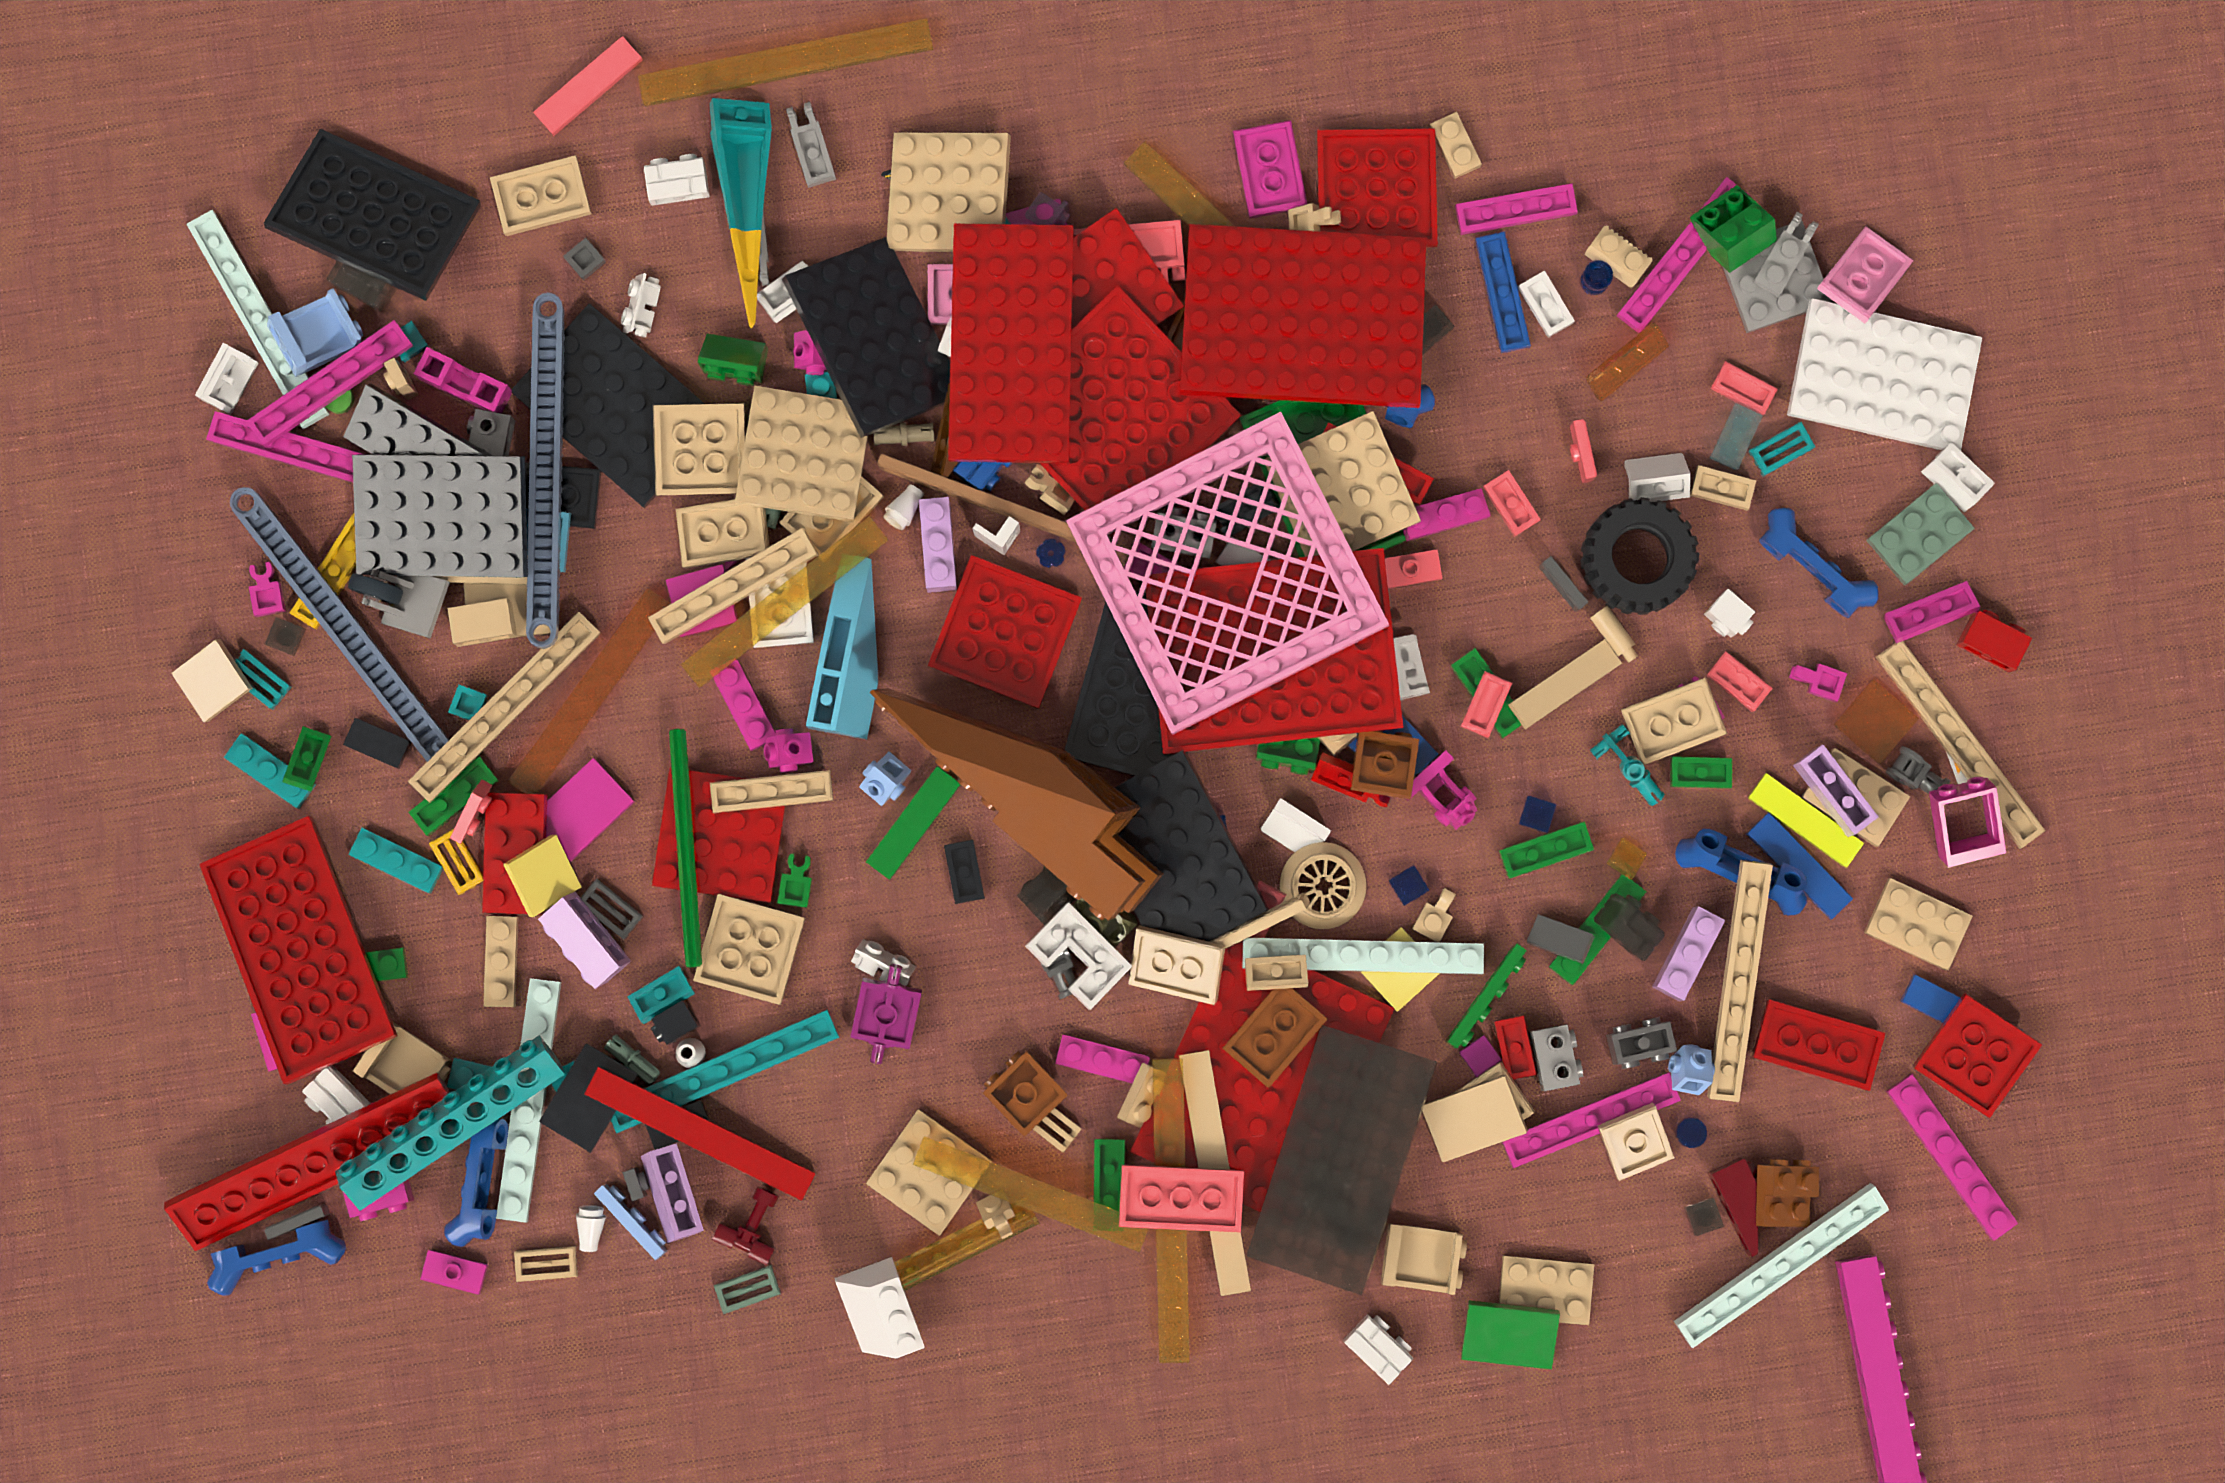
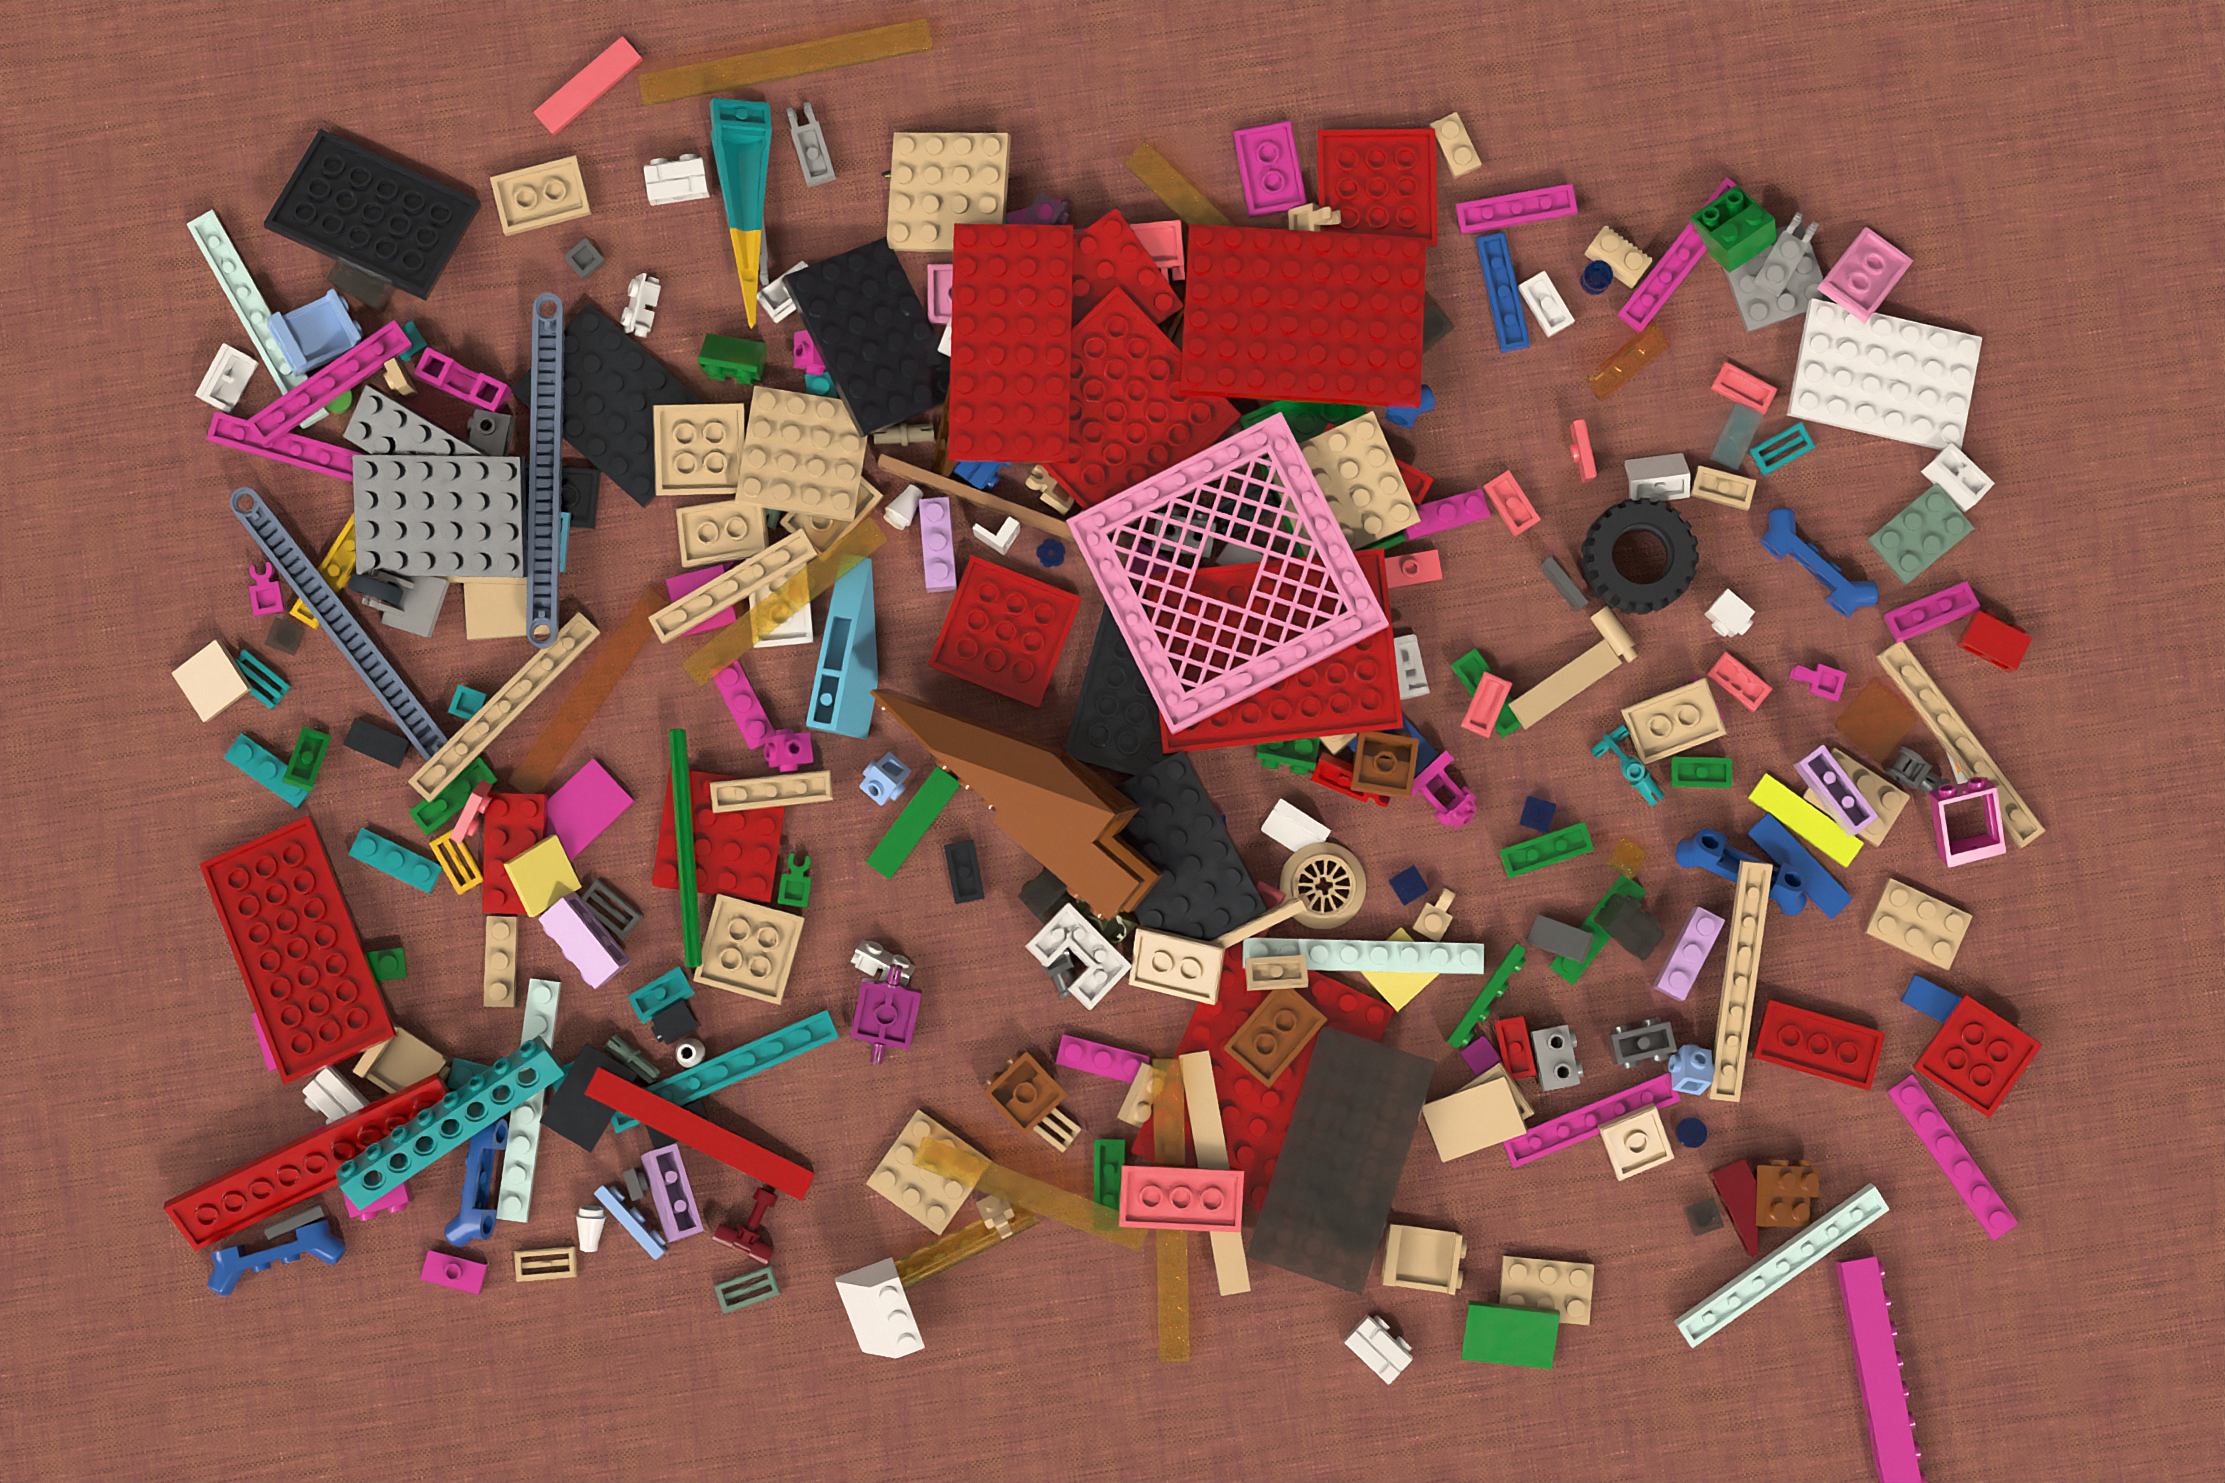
(482, 622): tan panel -> none

